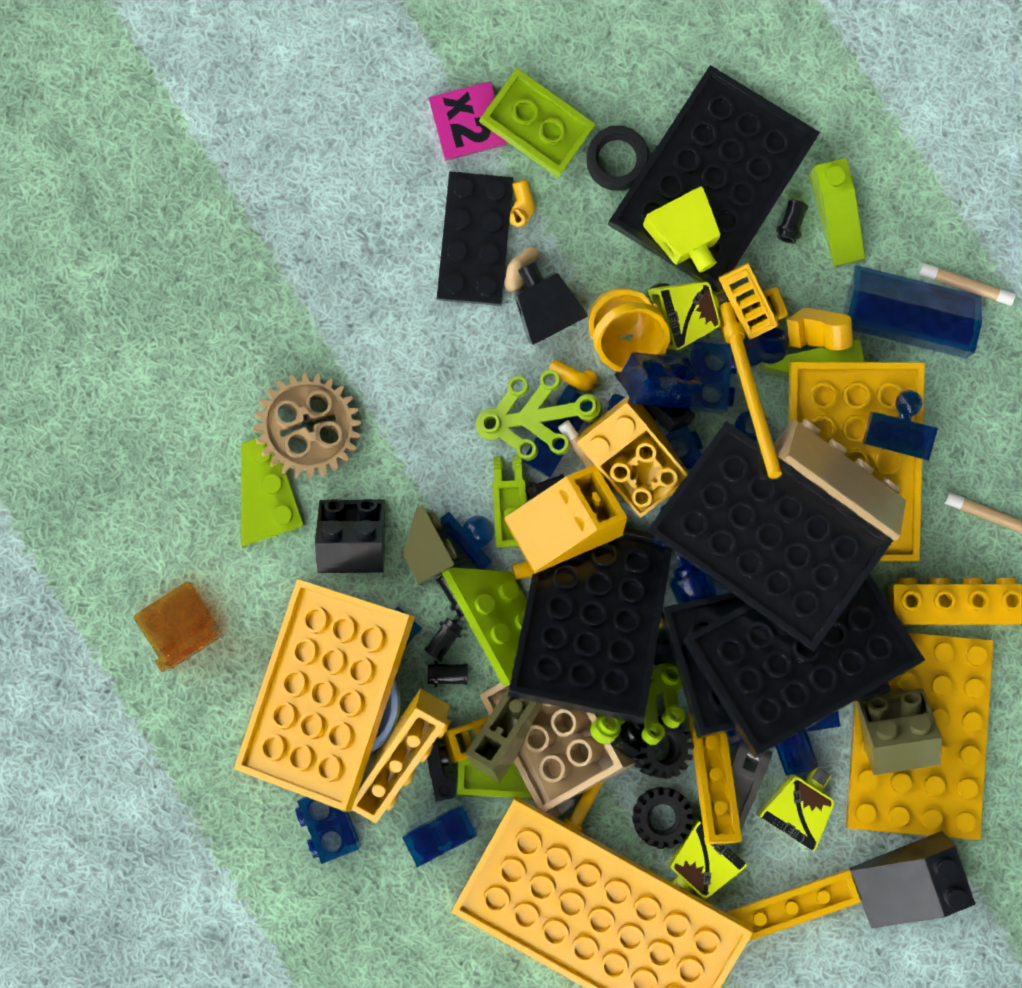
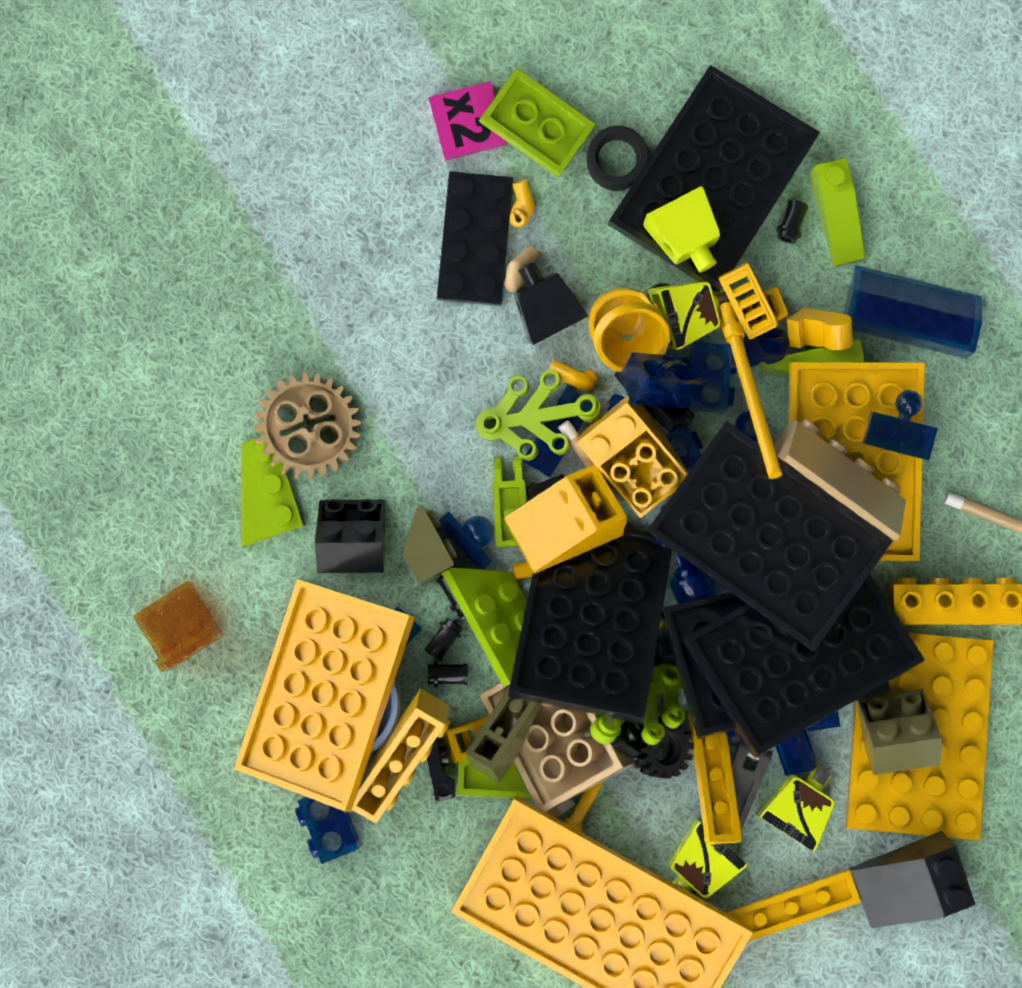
(440, 835): clear blue brick -> none
(681, 826): black tyre -> none
(967, 284): tan bar -> none

